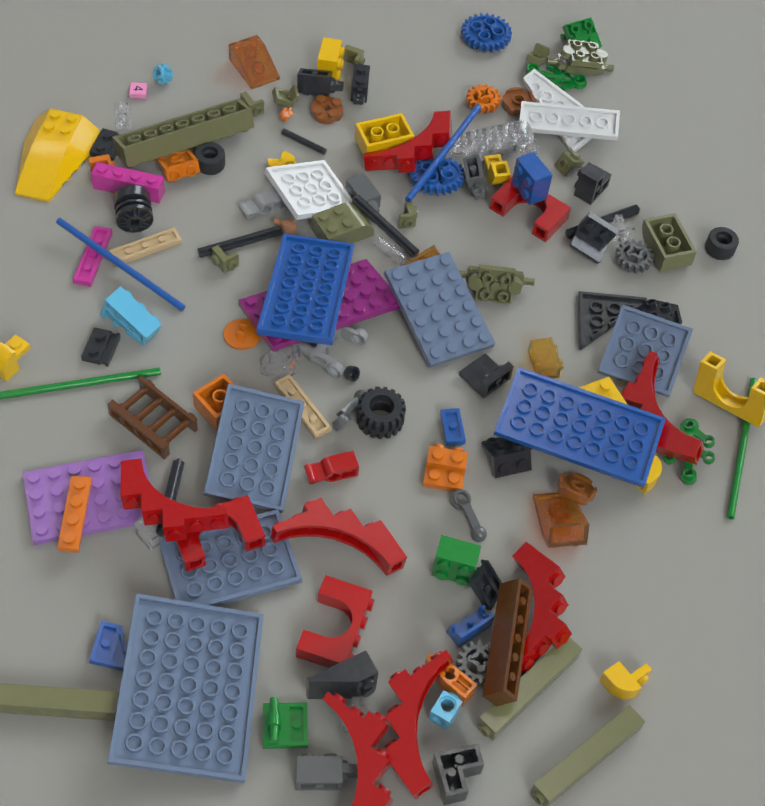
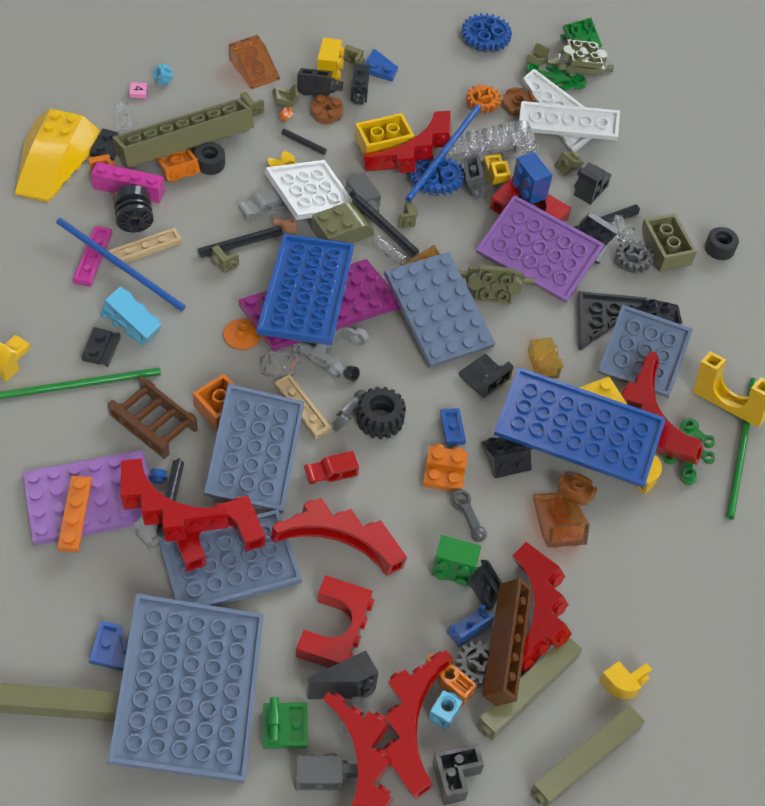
(157, 476): none -> blue plate
(381, 66): none -> blue wing
(540, 248): none -> medium lavender plate

